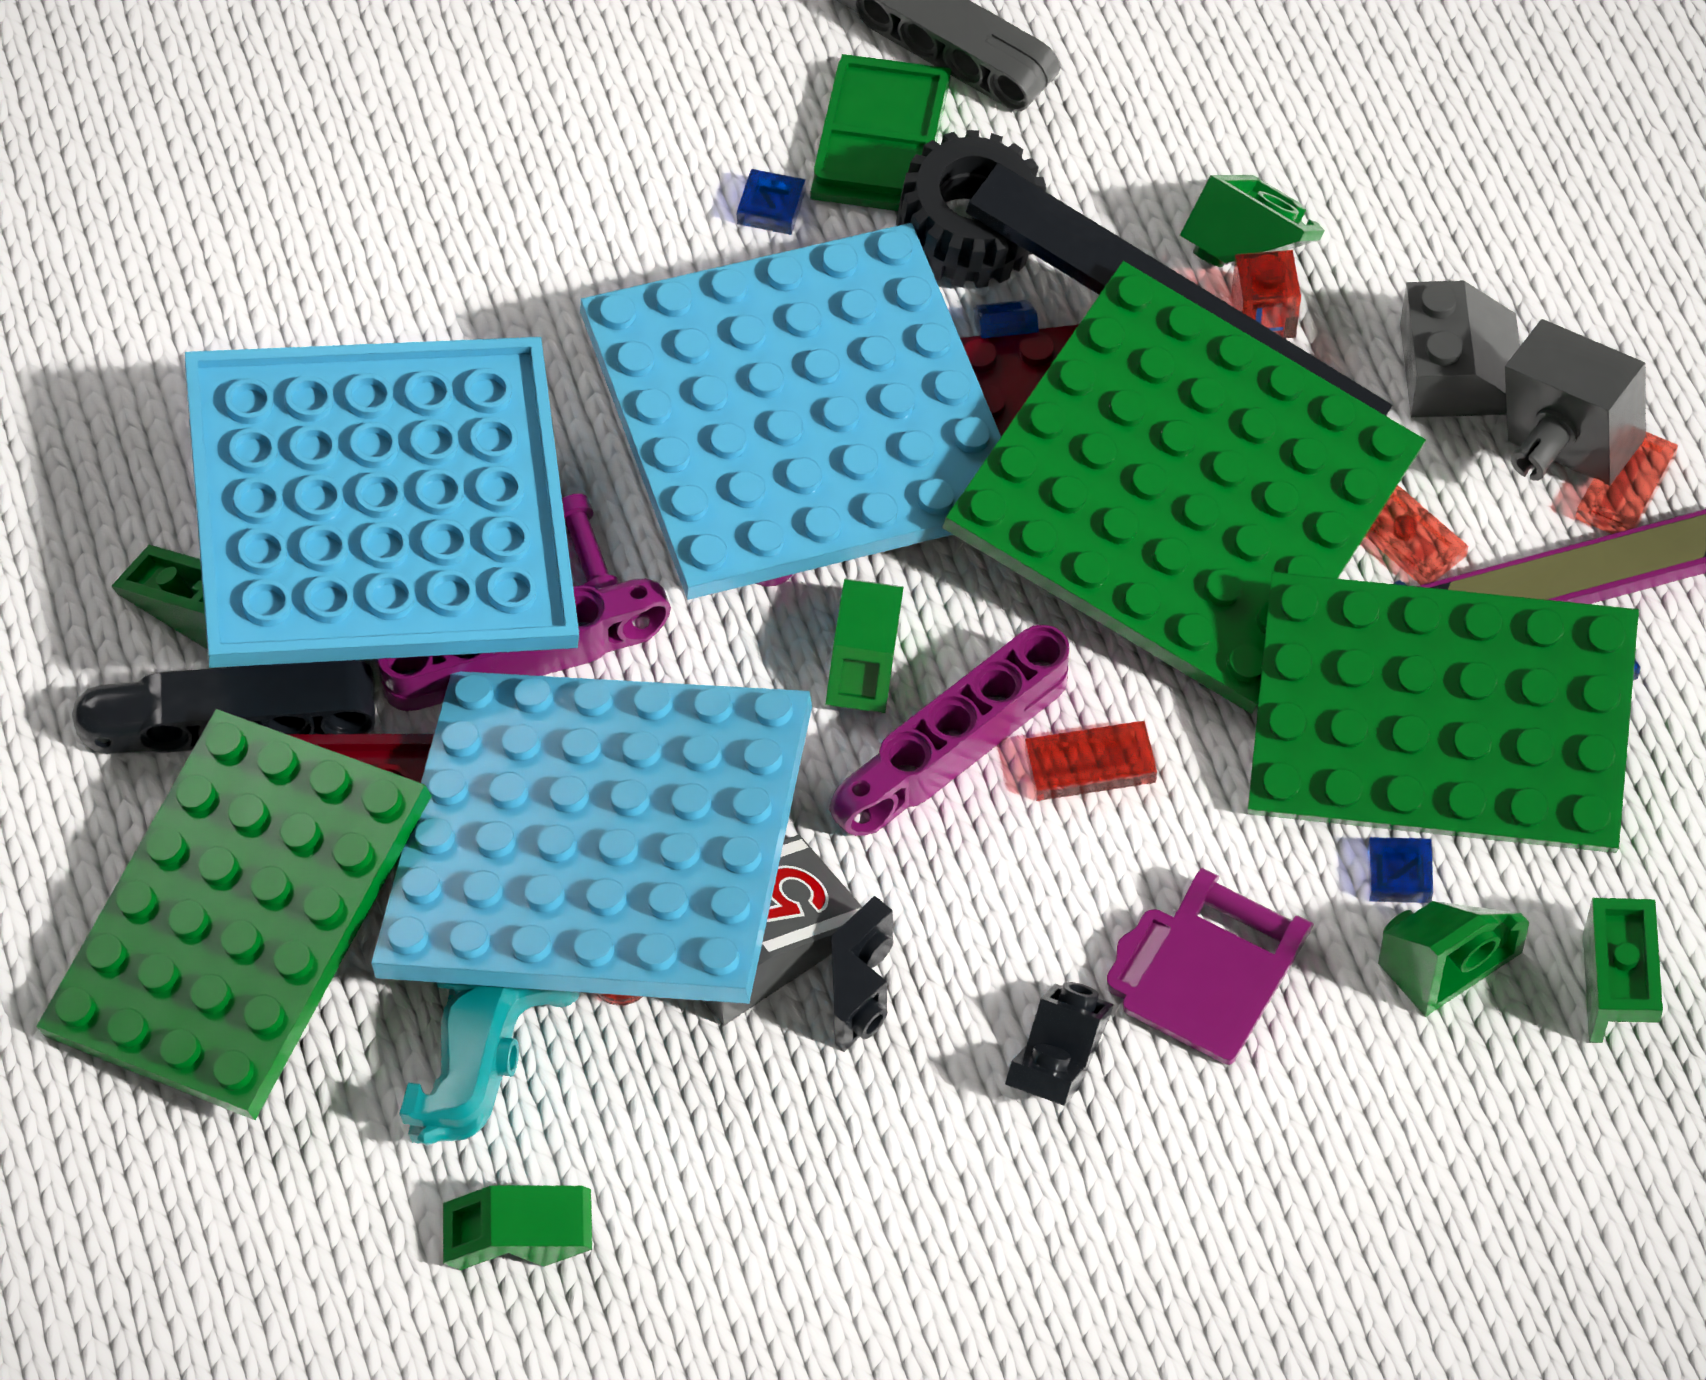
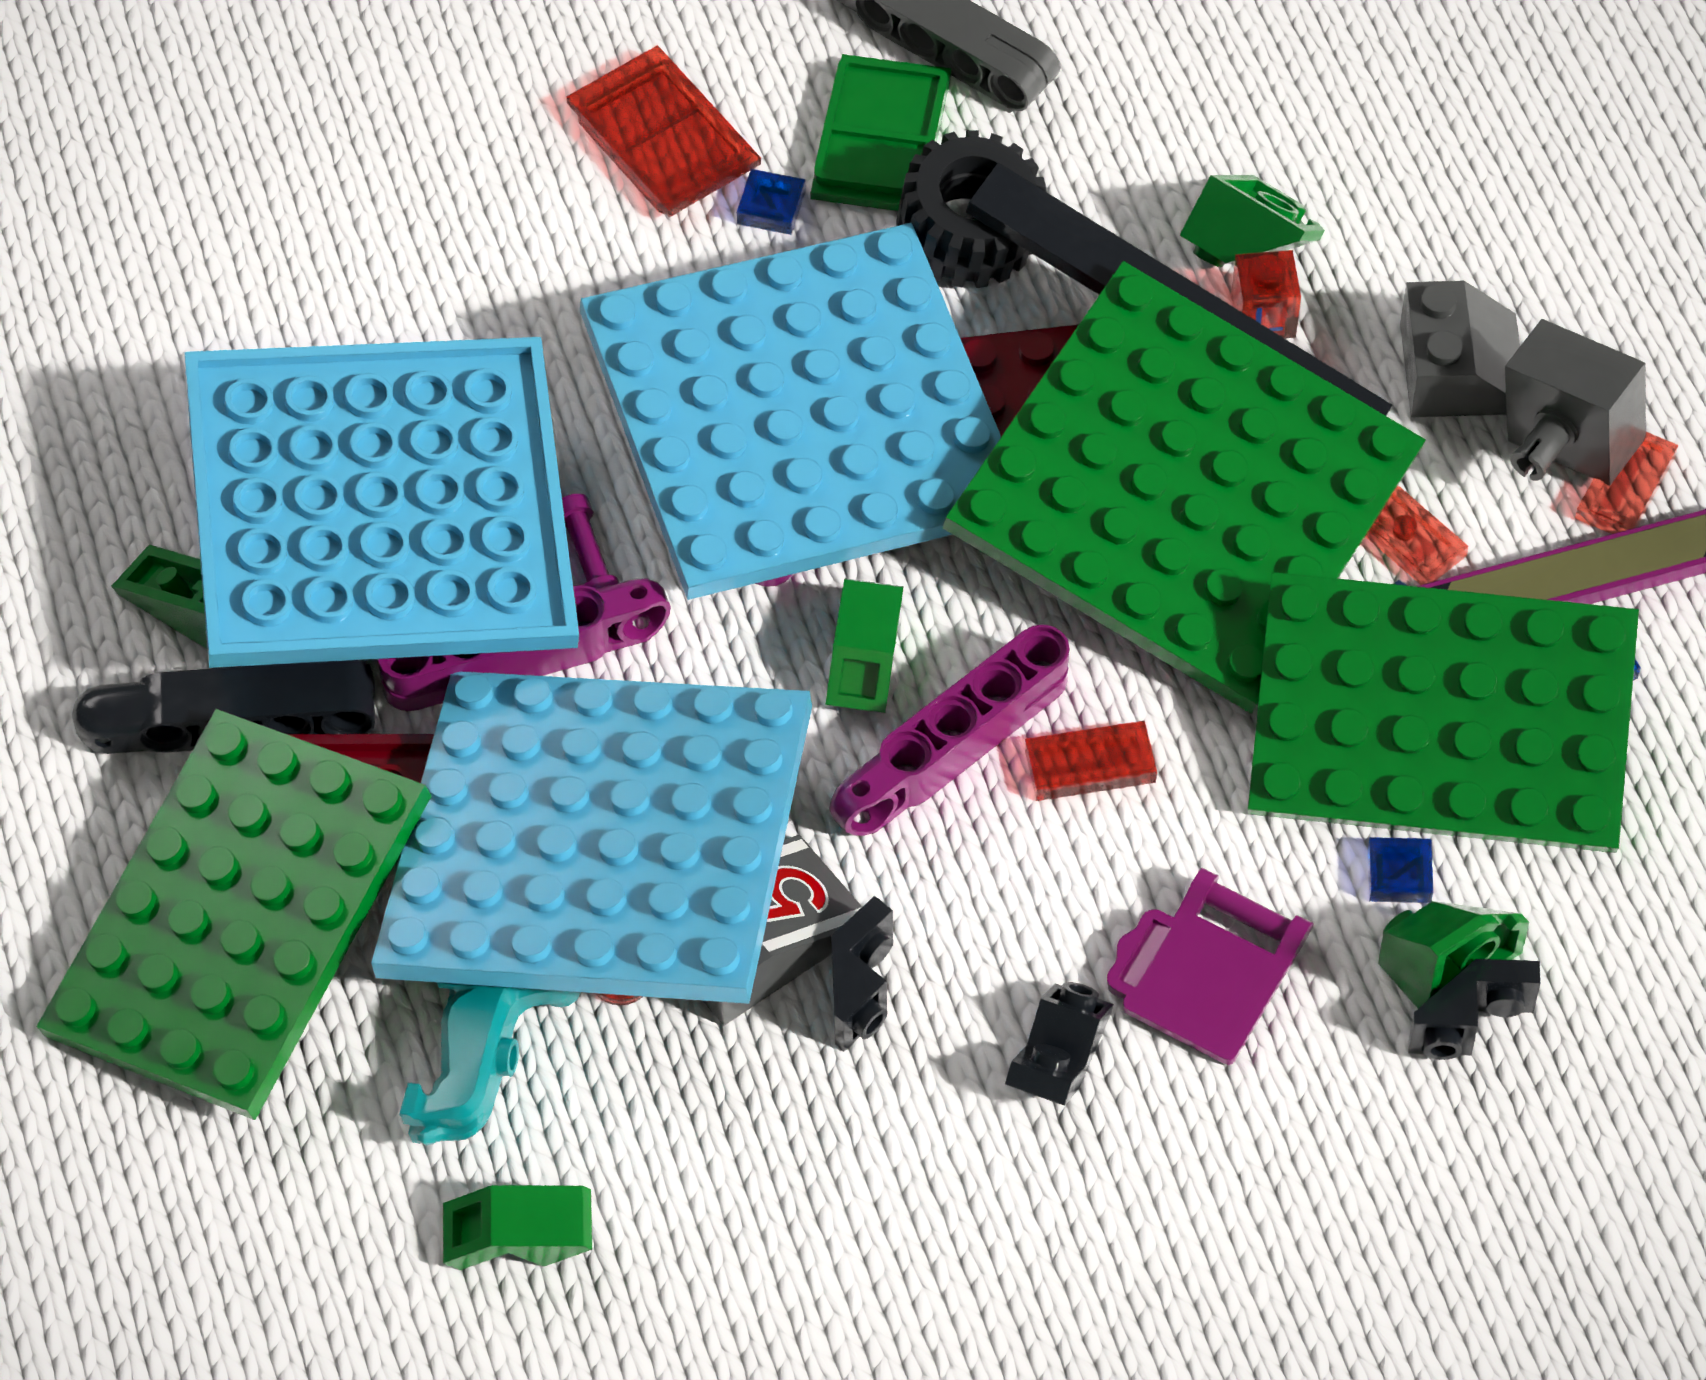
(662, 132): none -> clear red piece
(1005, 319): clear blue tile -> none
(1449, 1019): none -> black slope
(1621, 964): green panel -> none

